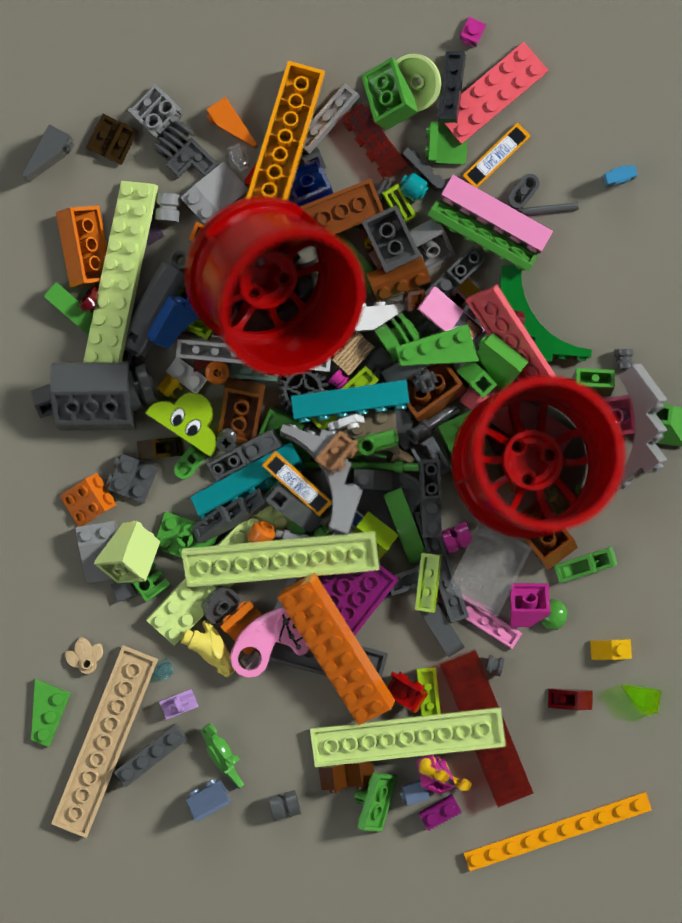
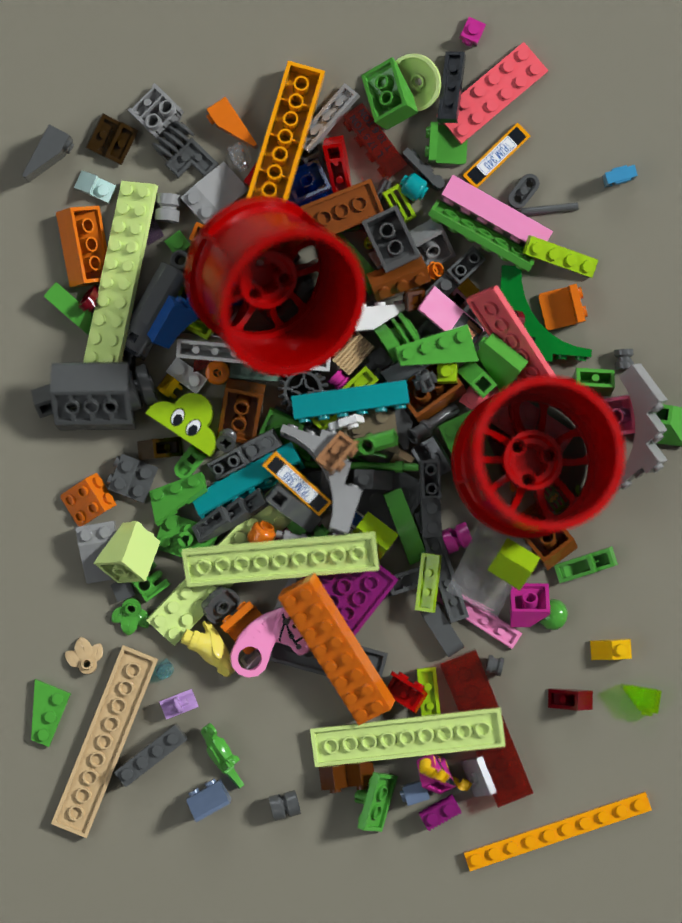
(95, 186): none -> light aqua slope
(130, 619): none -> bright green plate
(171, 497): none -> bright green wing
(177, 242): none -> bright green plate
(337, 162): none -> red slope
(435, 270): none -> orange plate
(447, 373): none -> lime plate
(479, 776): none -> light grey plate
(513, 564): none -> lime slope
(560, 256): none -> lime plate
(562, 307): none -> orange bracket

